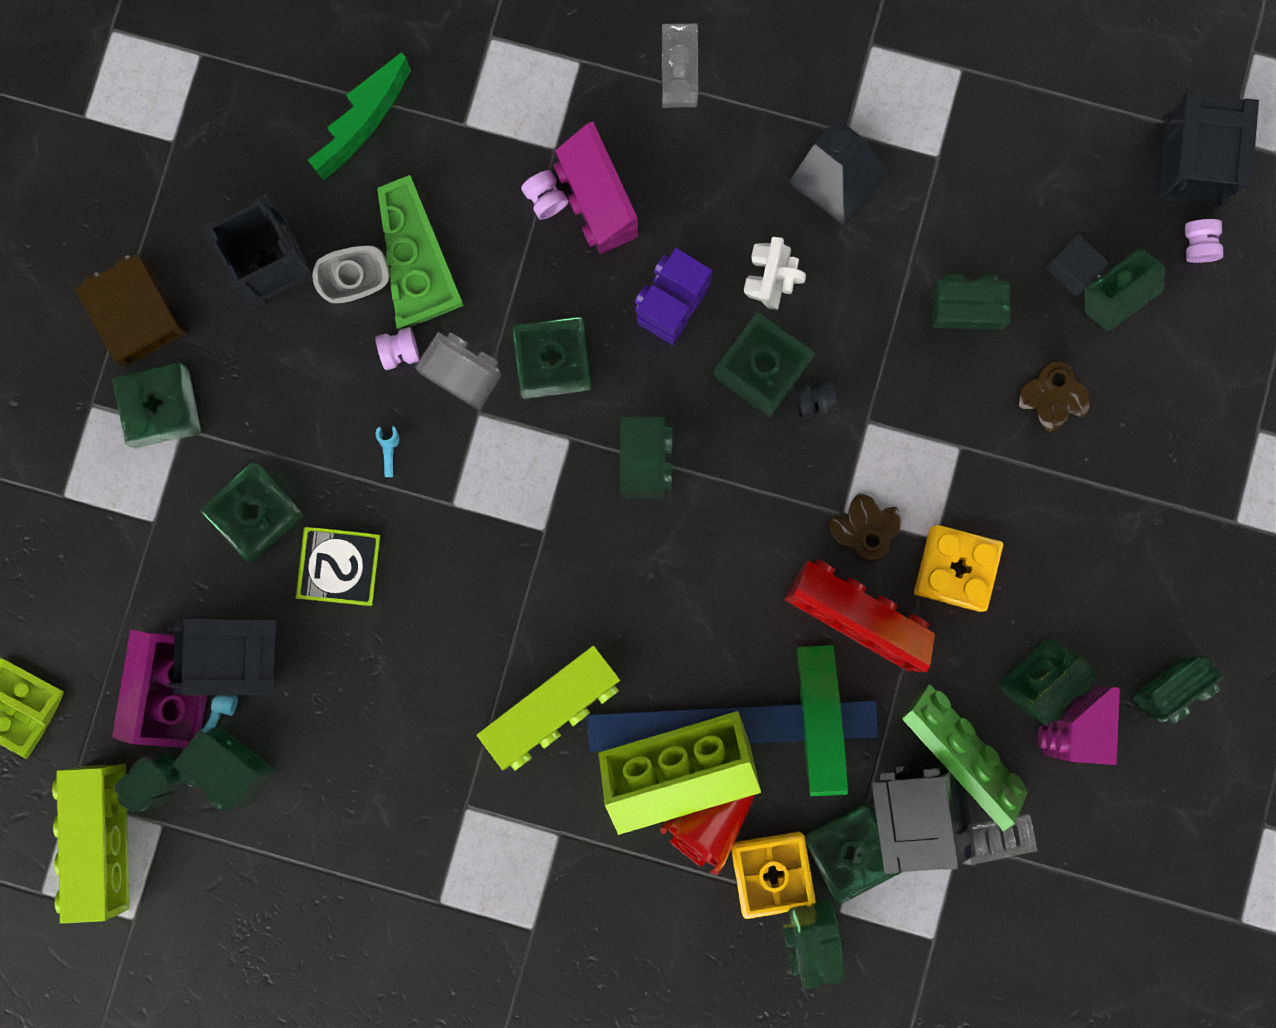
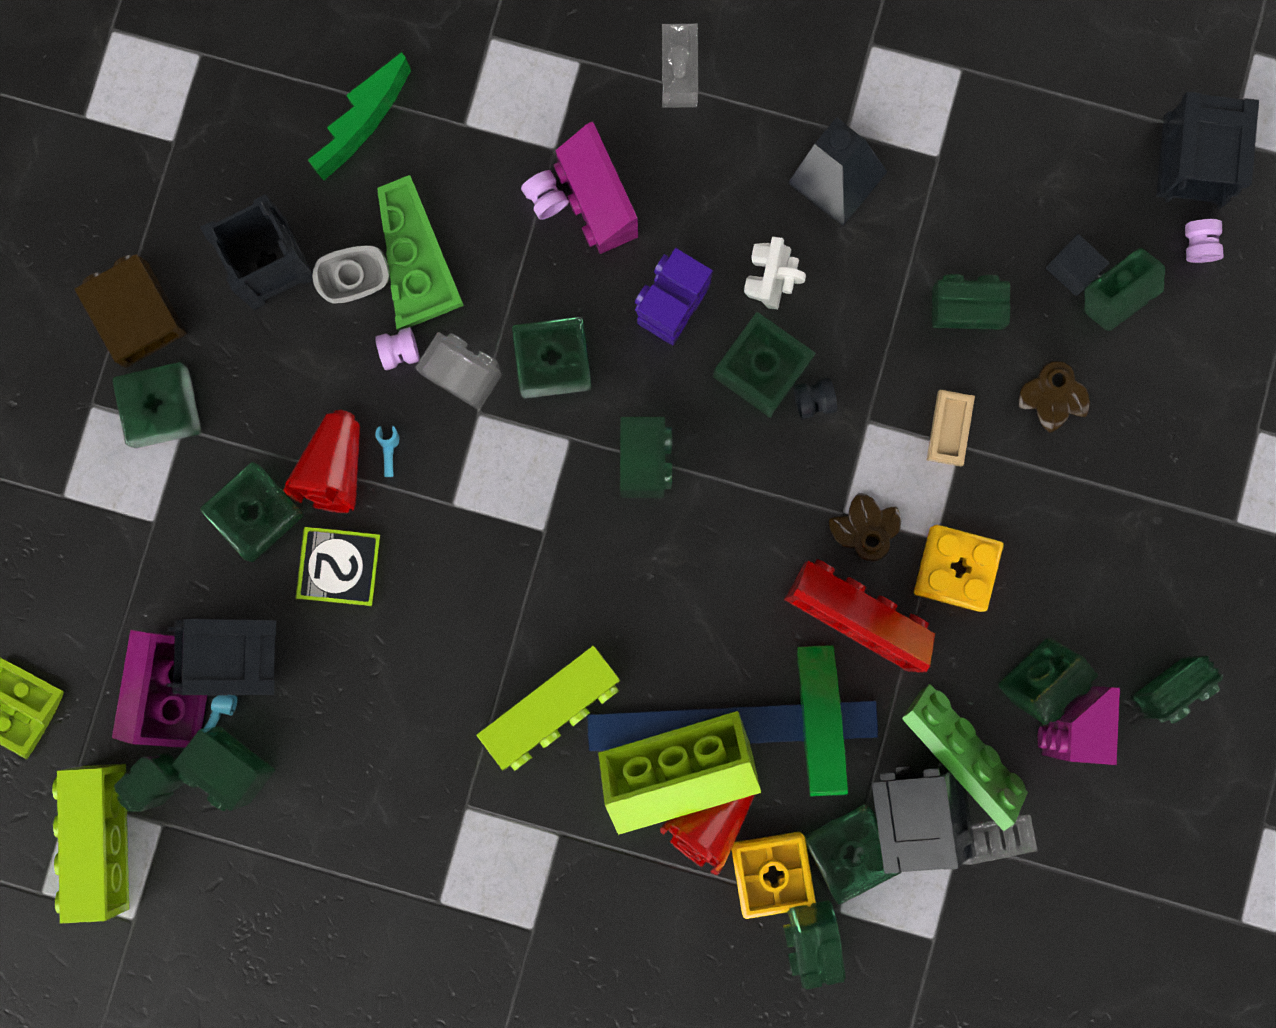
(329, 465): none -> red cone
(950, 428): none -> tan tile

